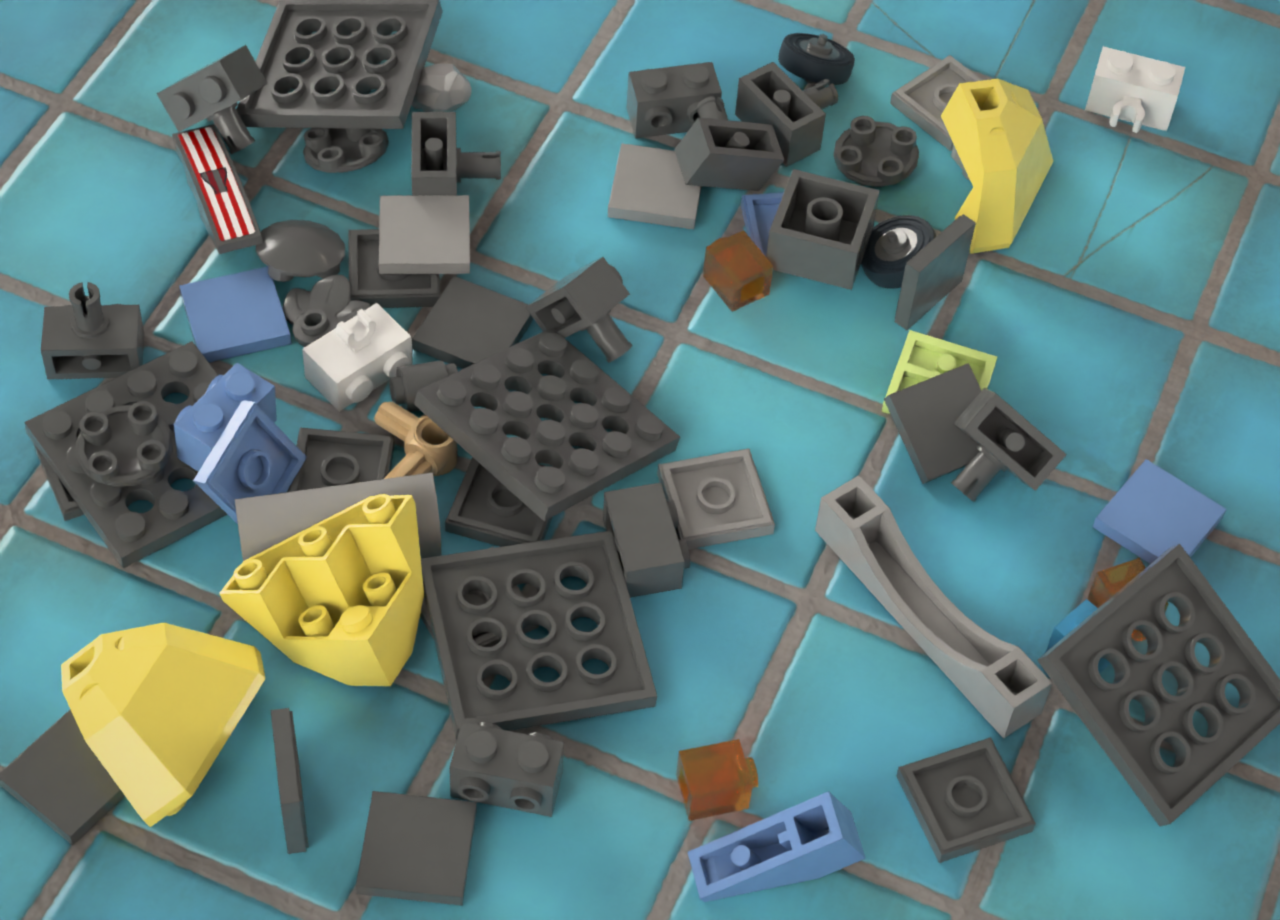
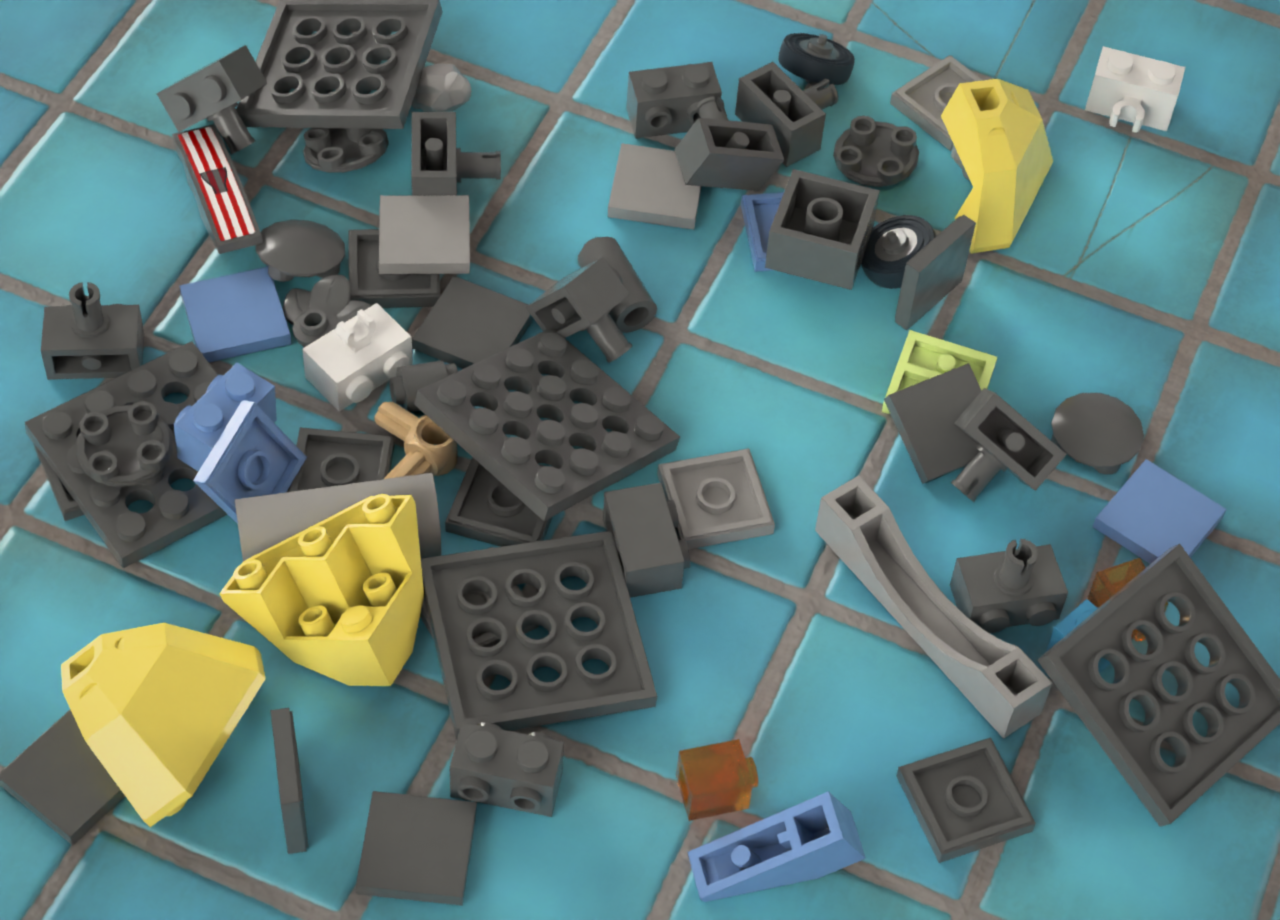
(638, 307): none -> dark grey brick
(737, 270): clear orange brick -> none
(1010, 587): none -> dark grey brick
(1097, 431): none -> dark grey dish

